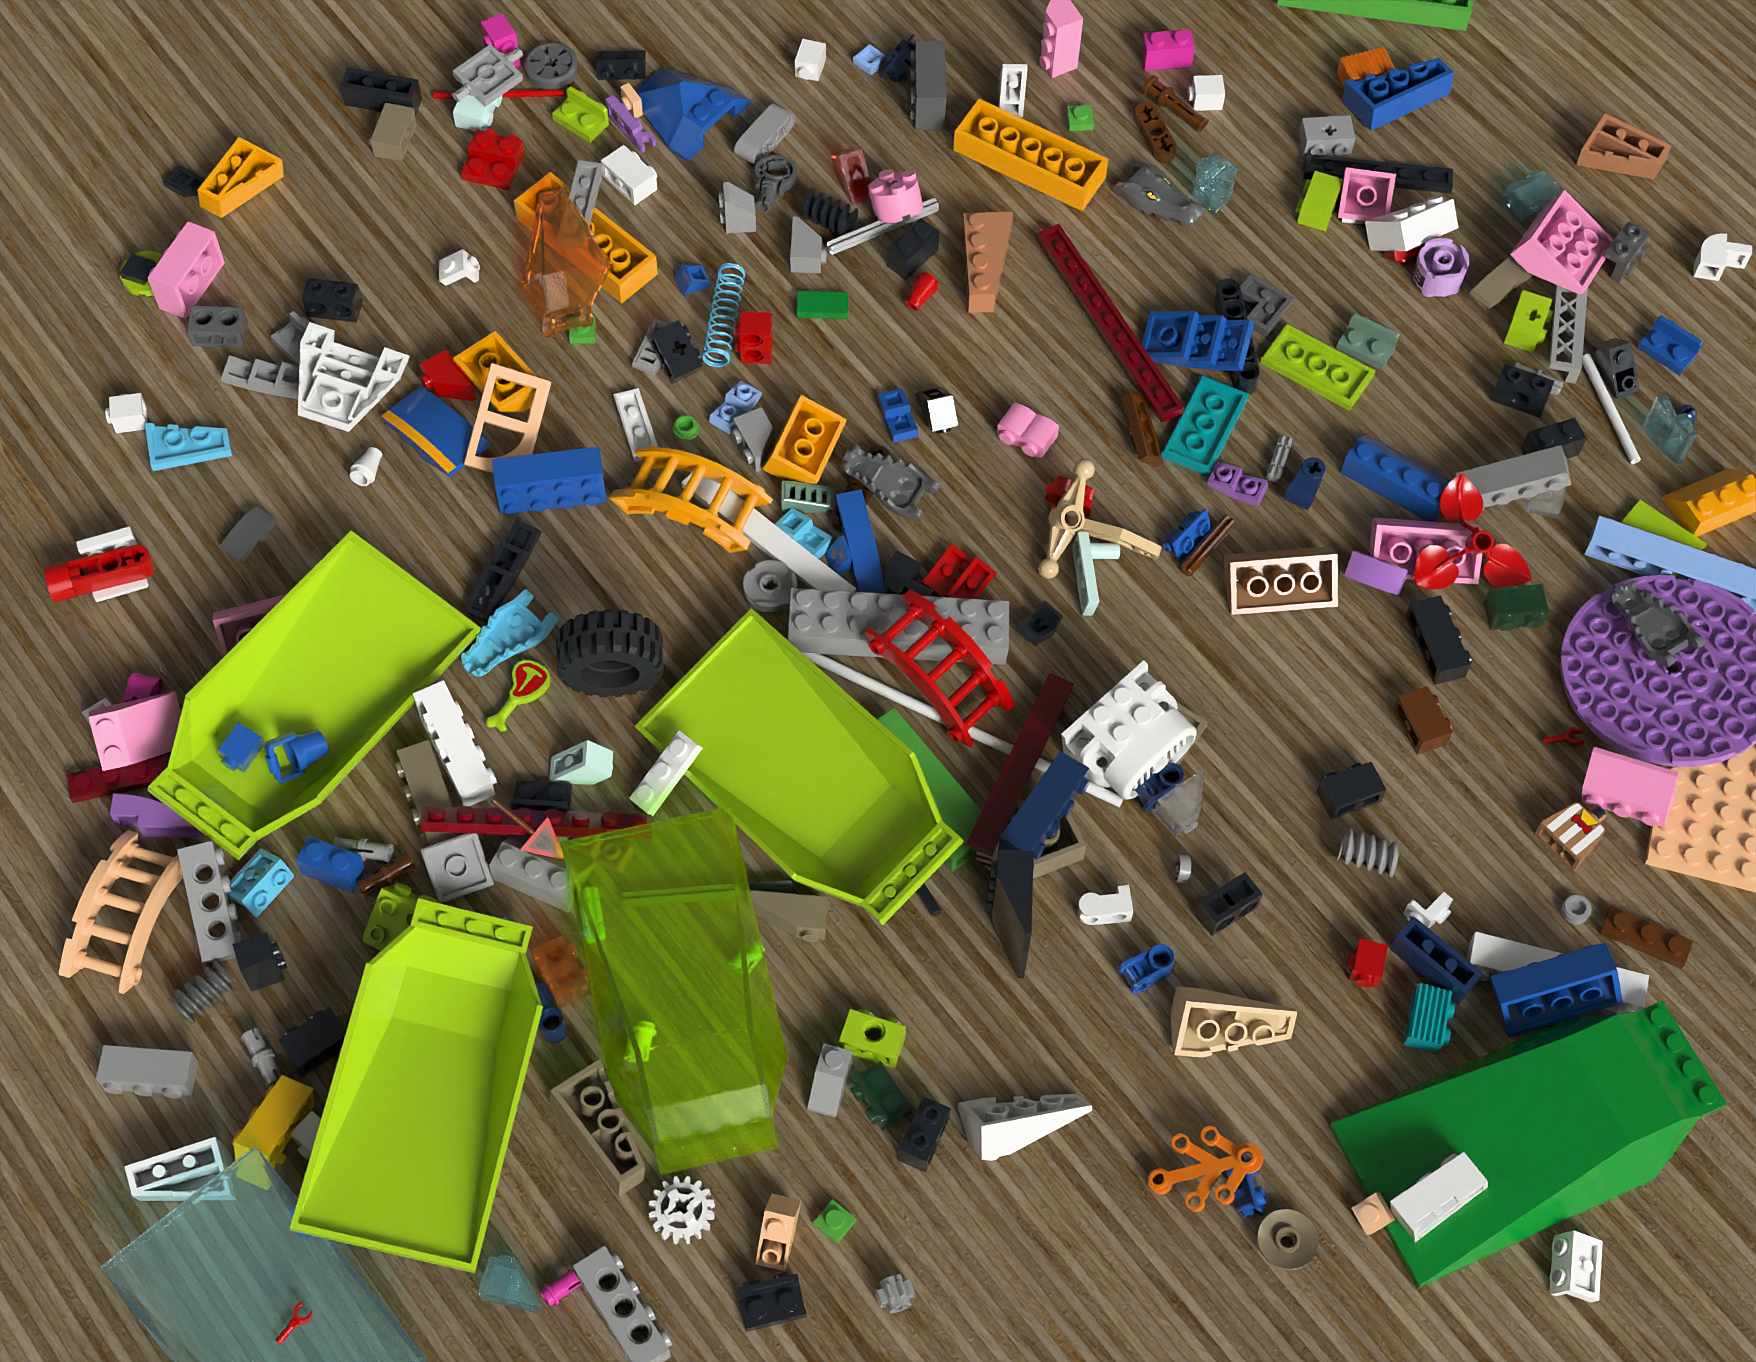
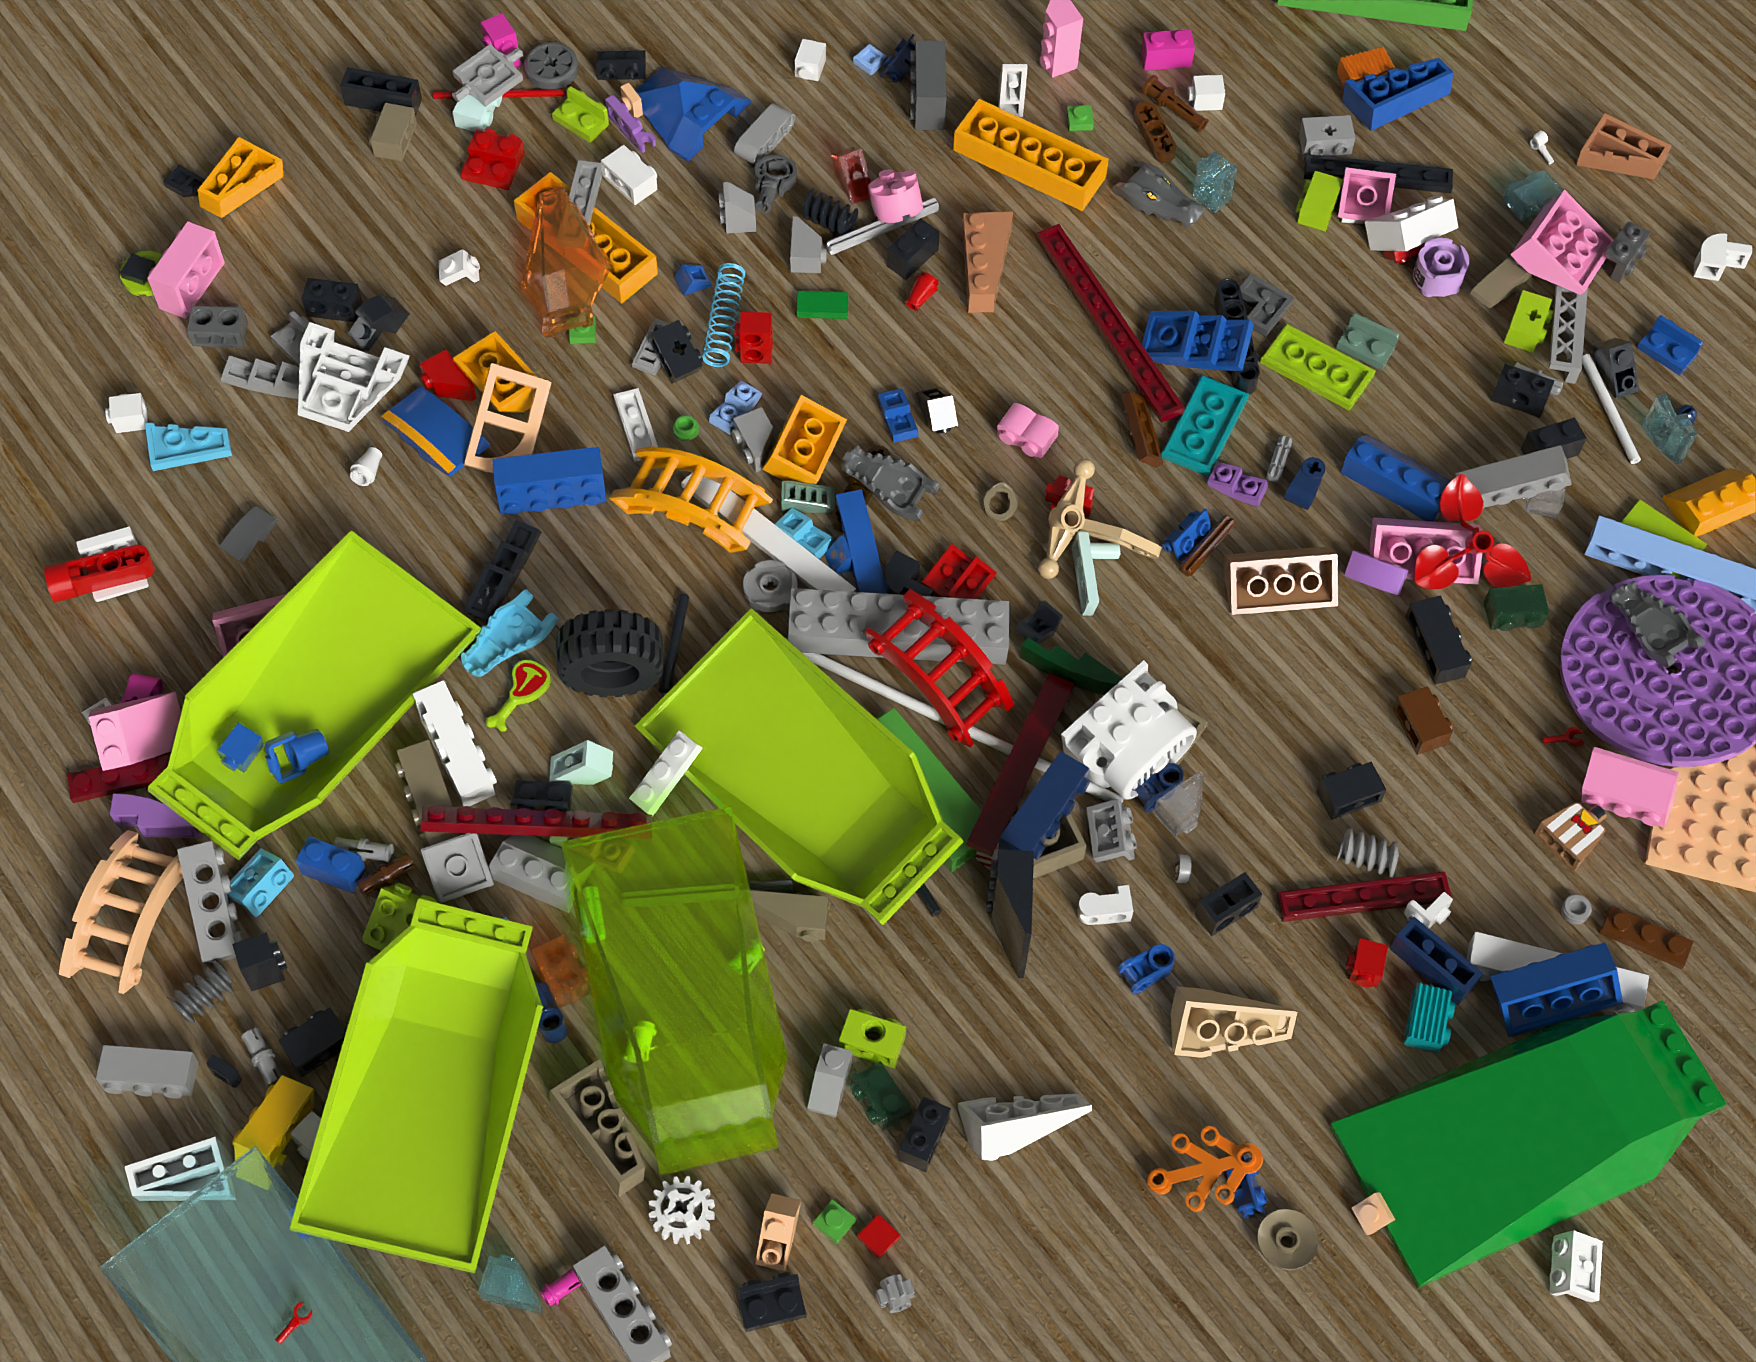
(224, 1071): none -> black tile
(376, 316): none -> black brick
(542, 840): piece -> none
(674, 643): none -> black bar
(878, 1236): none -> red tile
(1000, 487): none -> dark tan piece
(1085, 672): none -> dark green slope
(1111, 831): none -> light grey bracket
(1361, 896): none -> dark red tile
(1438, 1195): white wedge -> none
(1538, 142): none -> white hand

